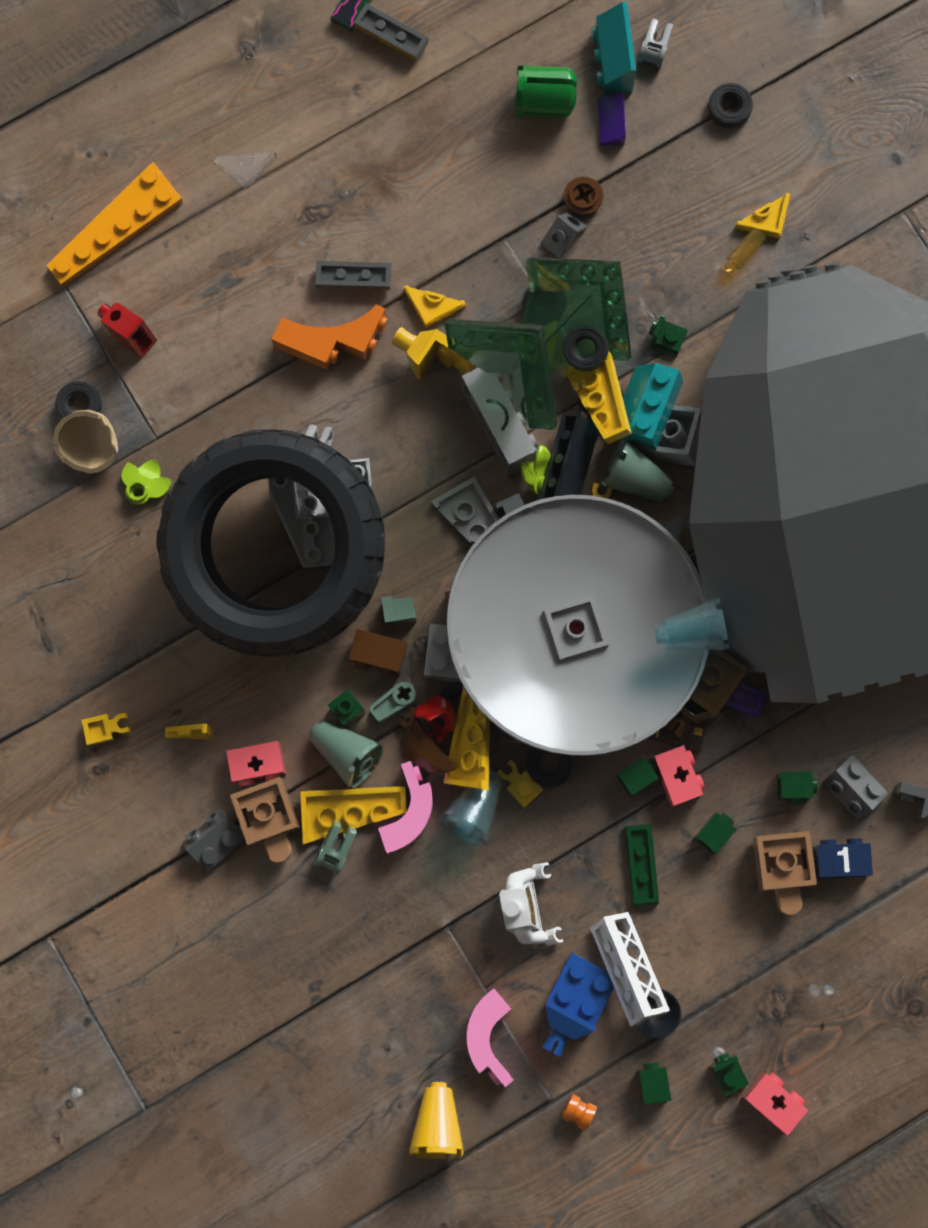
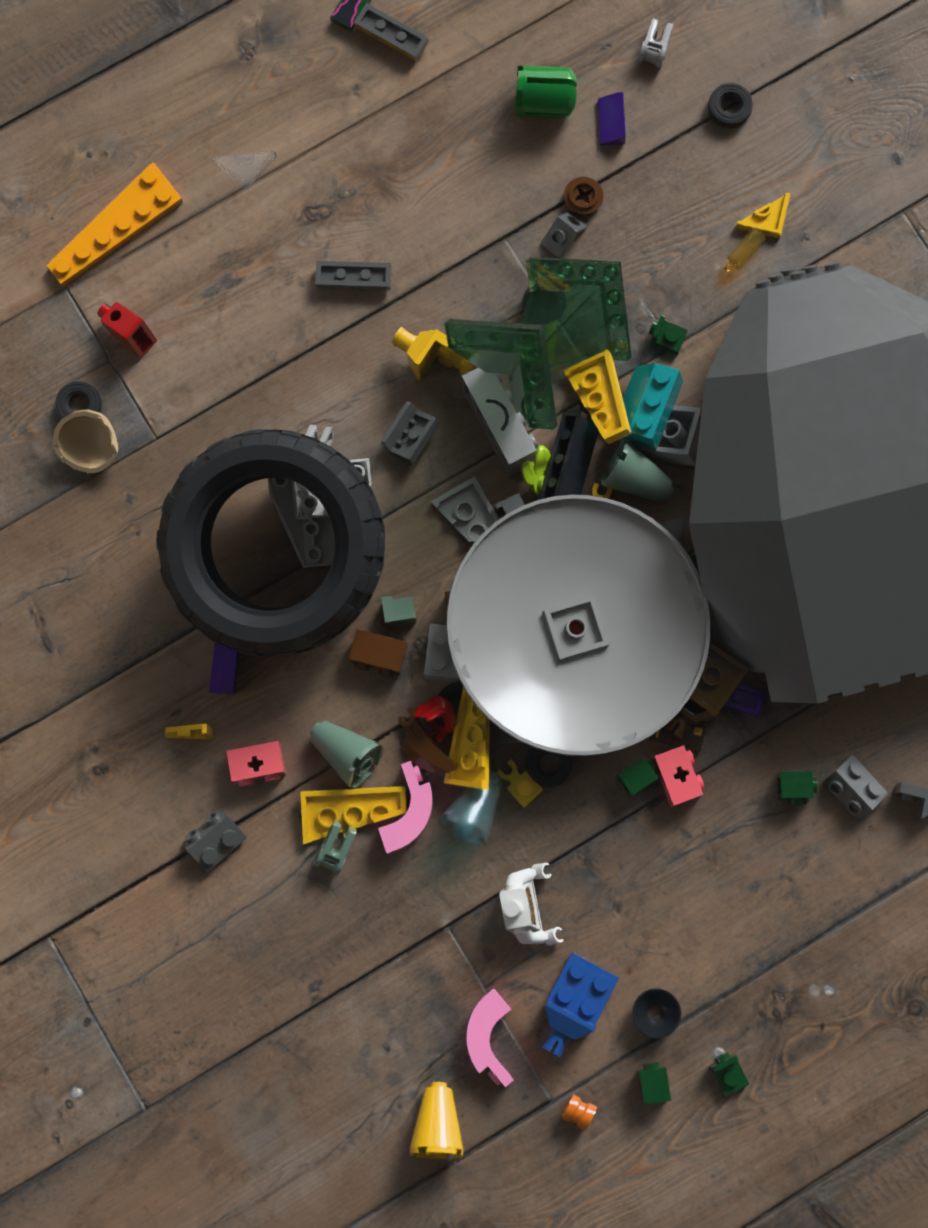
(101, 728): yellow plate -> none
(145, 478): lime plate -> none
(224, 670): none -> dark purple slope
(267, 818): medium nougat brick -> none
(321, 344): orange arch -> none
(346, 708): dark green brick -> none
(390, 705): sand green piece -> none
(409, 433): none -> dark grey bracket
(432, 306): yellow tile -> none
(596, 359): black tyre -> none
(614, 50): teal slope -> none
(623, 968): white fence -> none
(641, 864): dark green tile -> none
(695, 628): clear light blue cone -> none
(715, 832): dark green brick -> none
(782, 1117): coral brick -> none
(784, 866): medium nougat brick -> none
(842, 860): dark blue brick -> none

